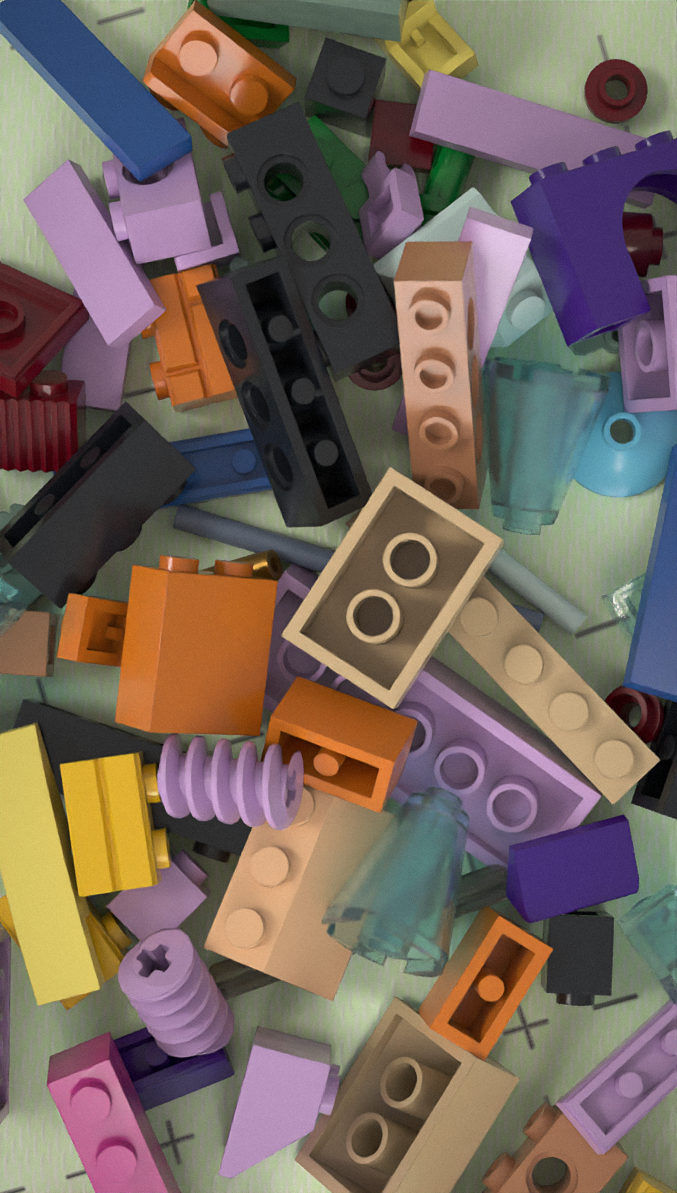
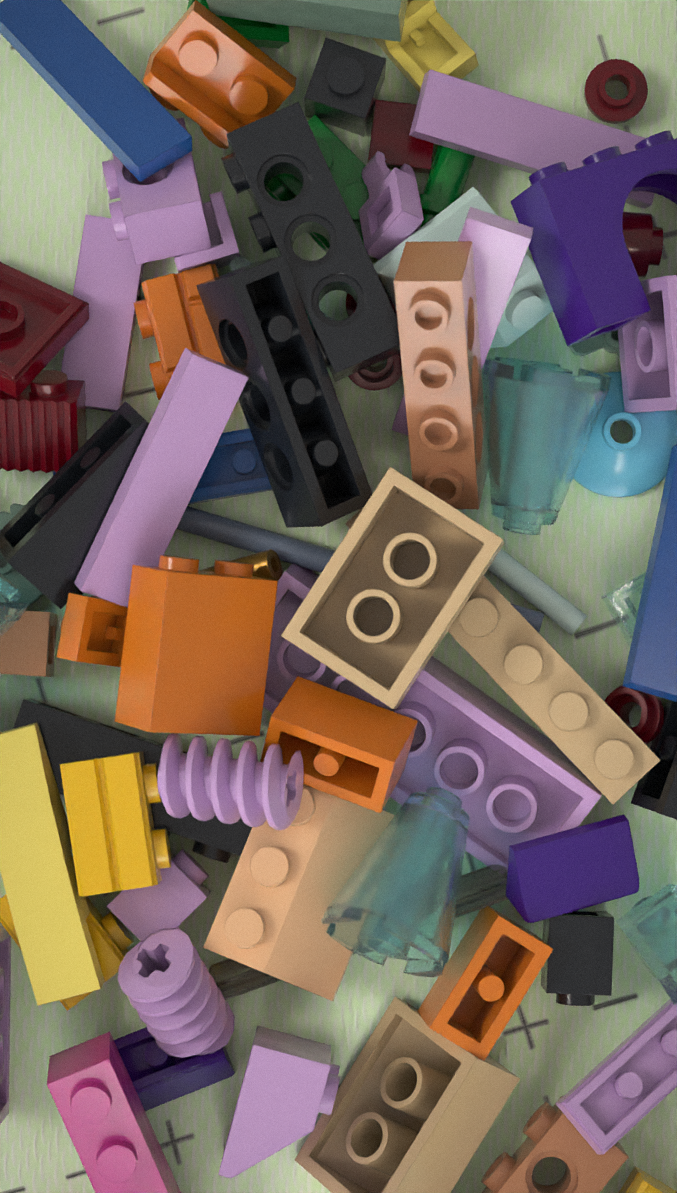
(93, 259): lavender tile -> none
(162, 475): none -> lavender tile

